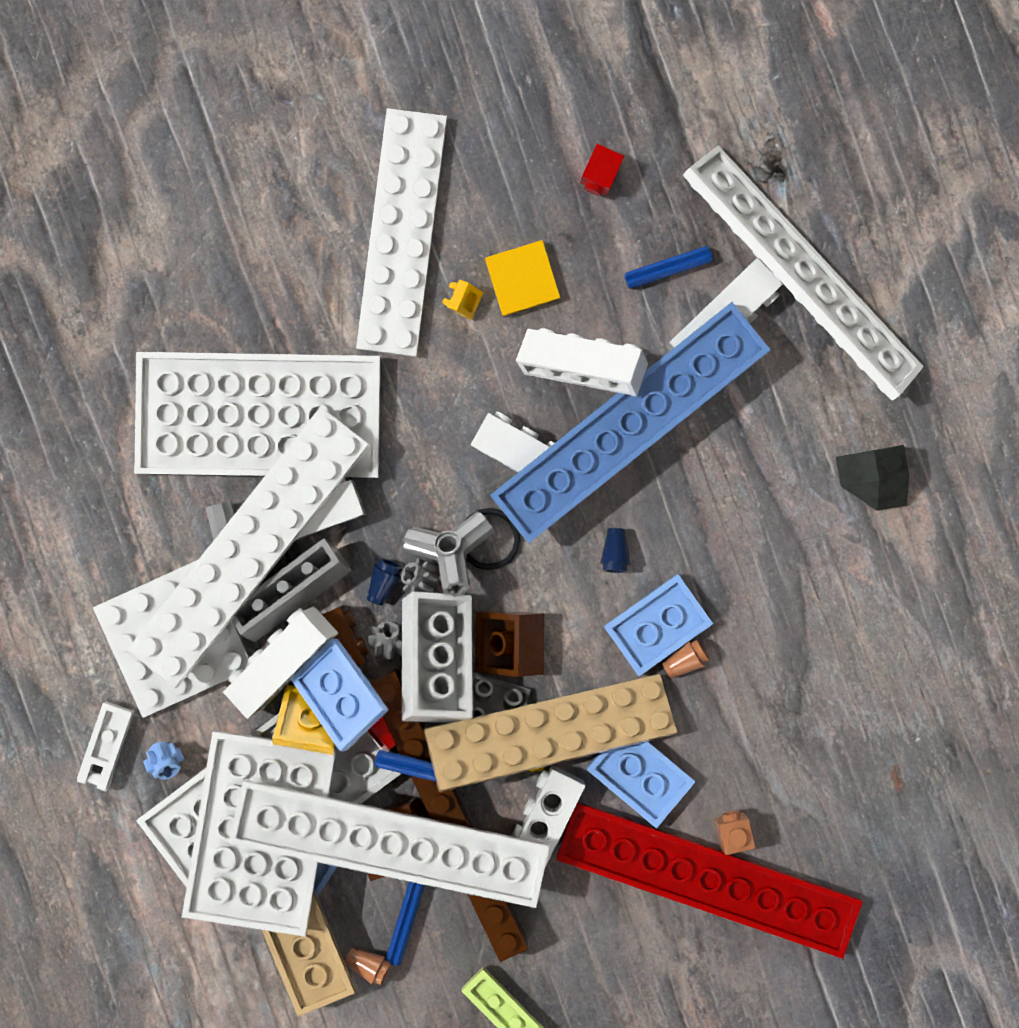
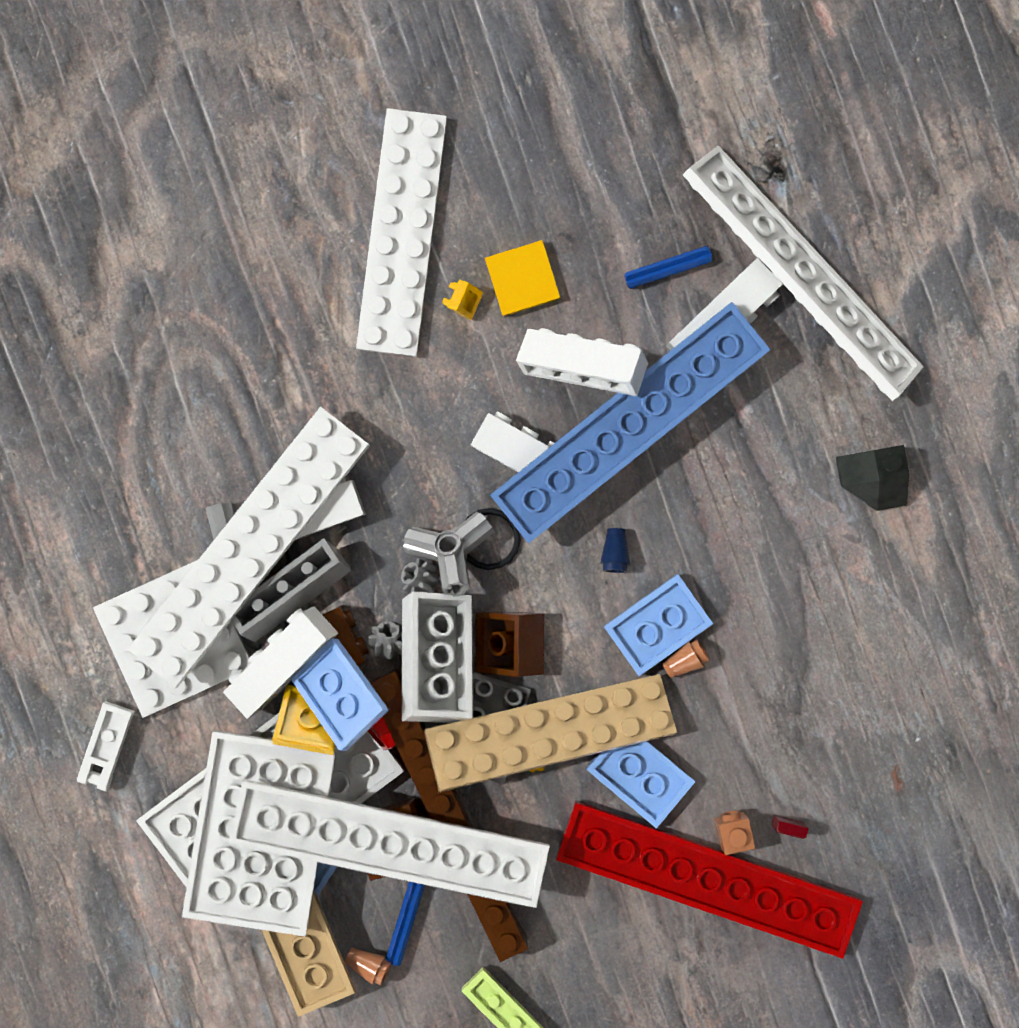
(163, 760): light blue gear -> none
(247, 409): white plate -> none
(383, 580): dark blue cone -> none
(405, 765): blue axle -> none
(550, 782): white brick -> none
(601, 170): red brick -> none
(789, 827): none -> dark red tile

